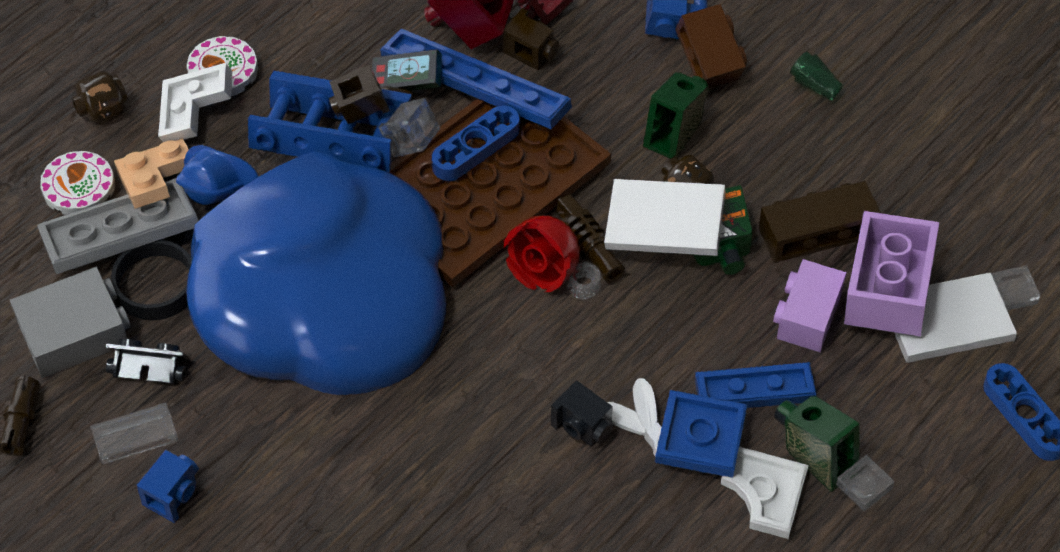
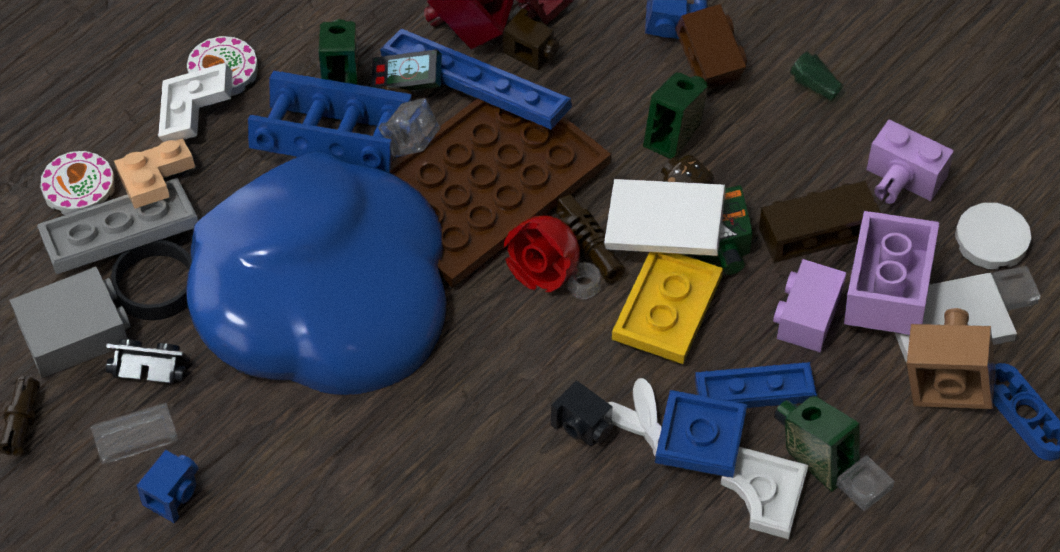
(99, 97): dark brown head -> none
(213, 175): blue piece -> none
(339, 47): none -> dark green torso
(357, 95): dark brown brick -> none
(469, 156): blue beam -> none
(667, 305): none -> yellow plate
(907, 162): none -> lavender brick
(951, 363): none -> medium nougat brick
(993, 235): none -> white tile

